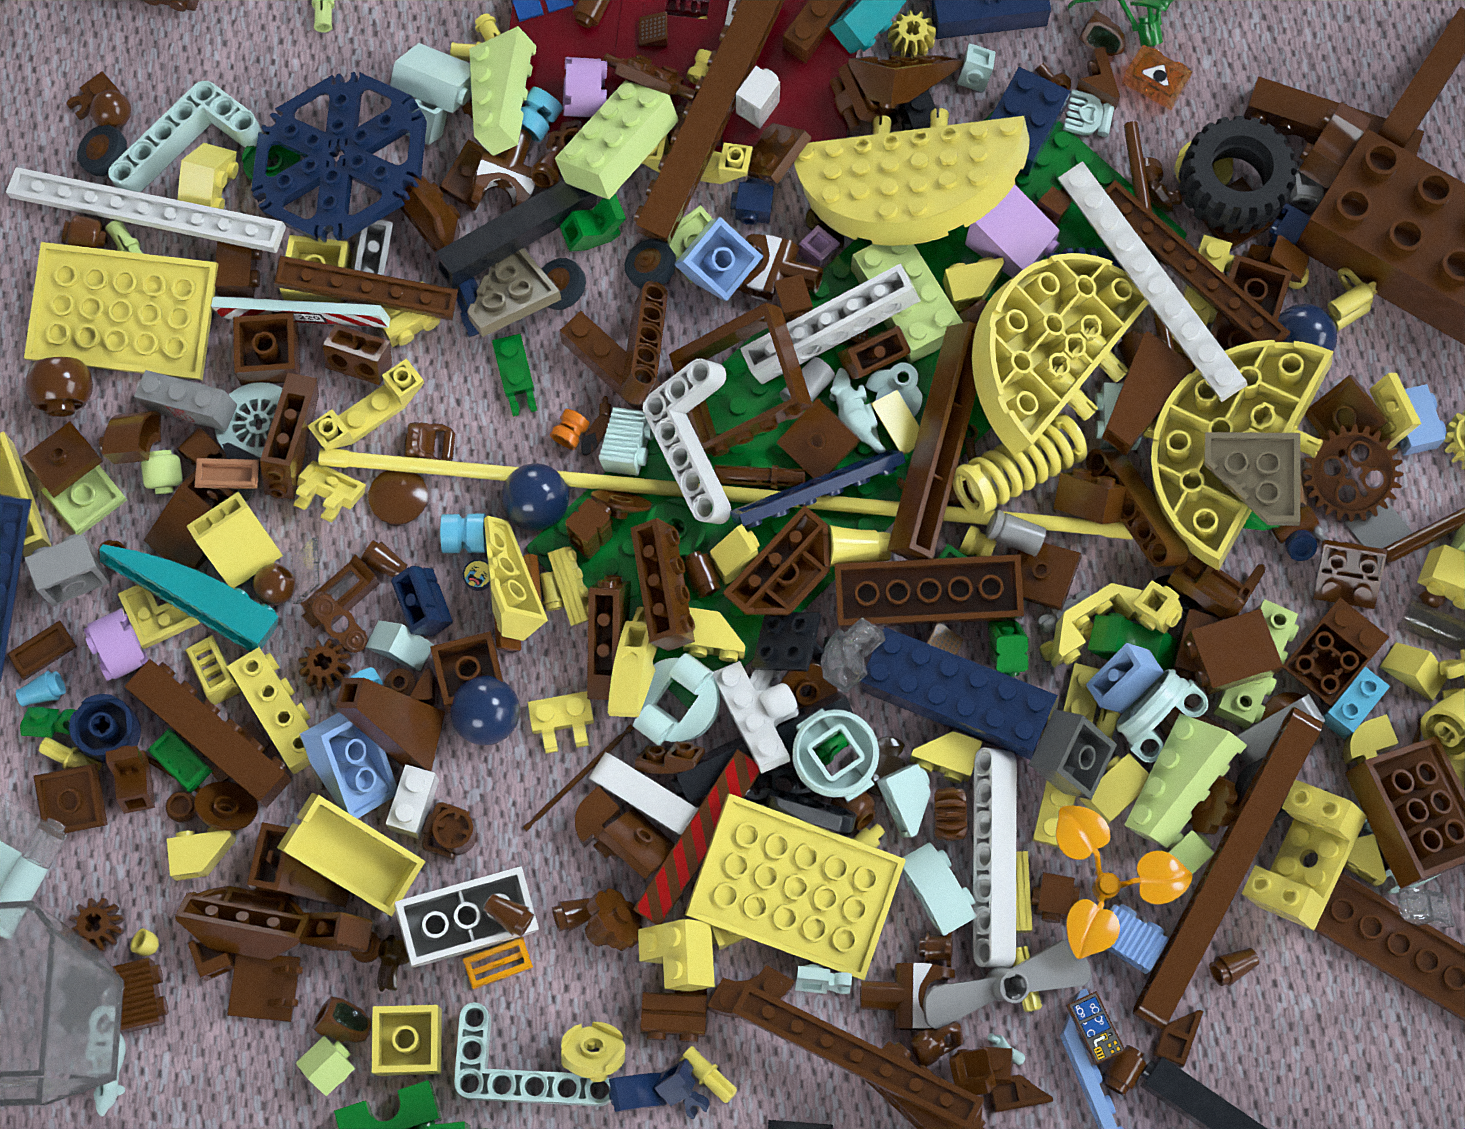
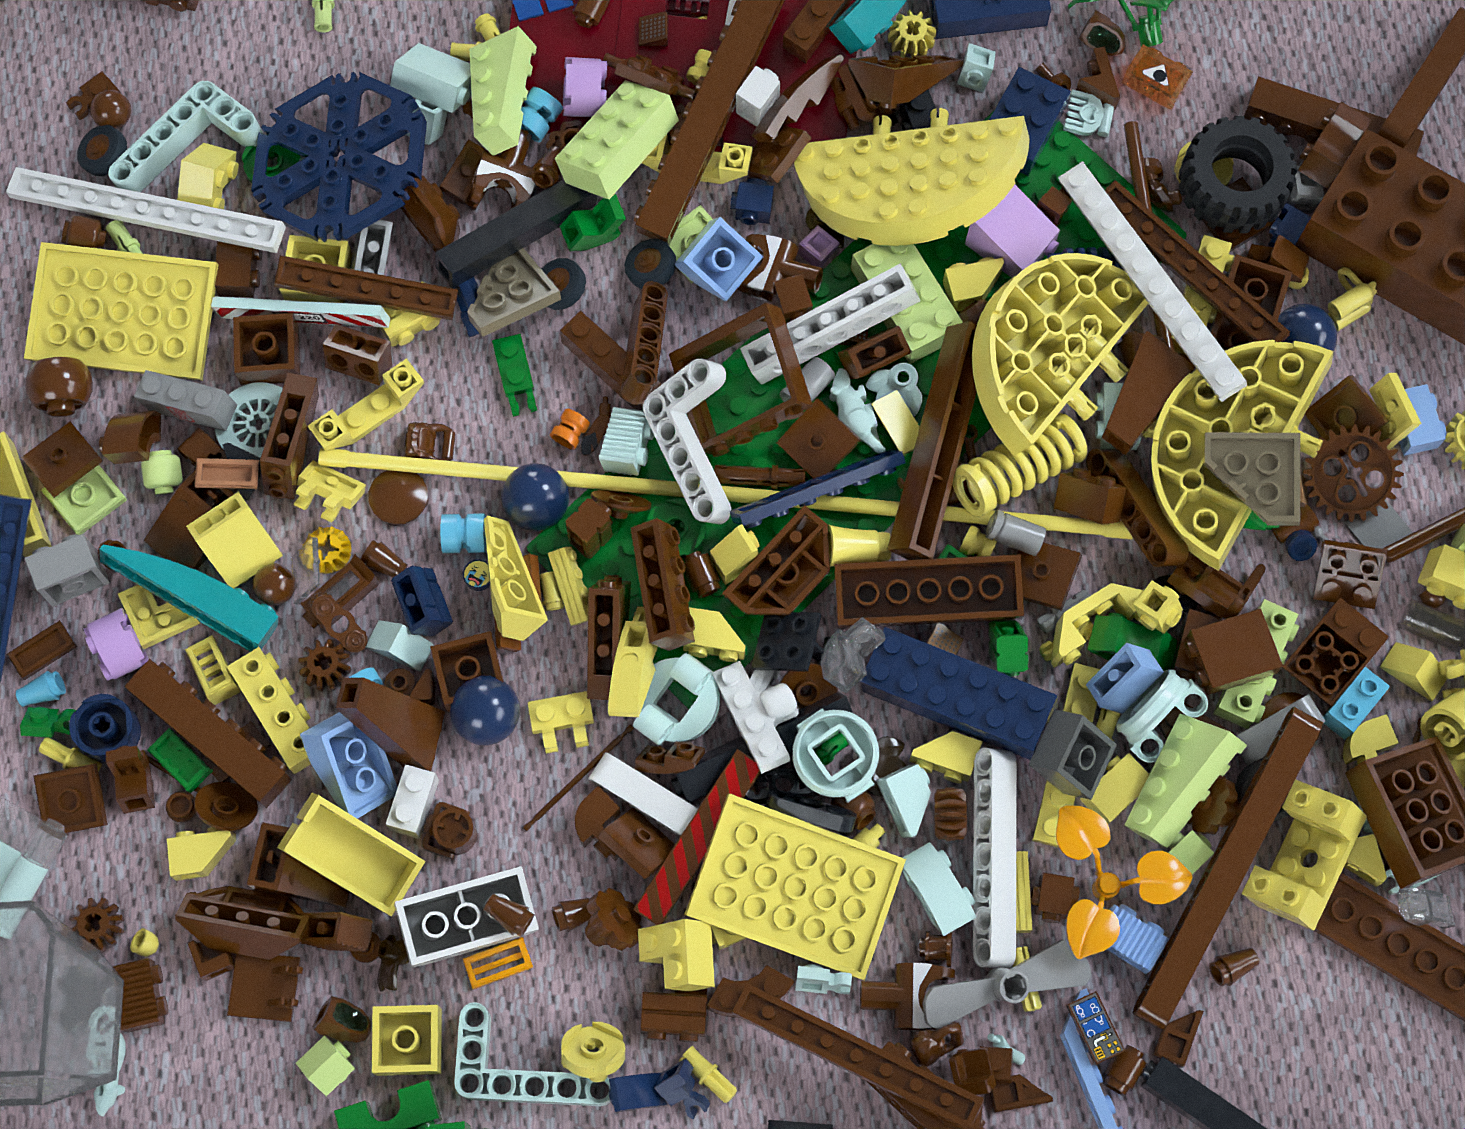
(338, 540): none -> yellow gear
(801, 94): none -> slope

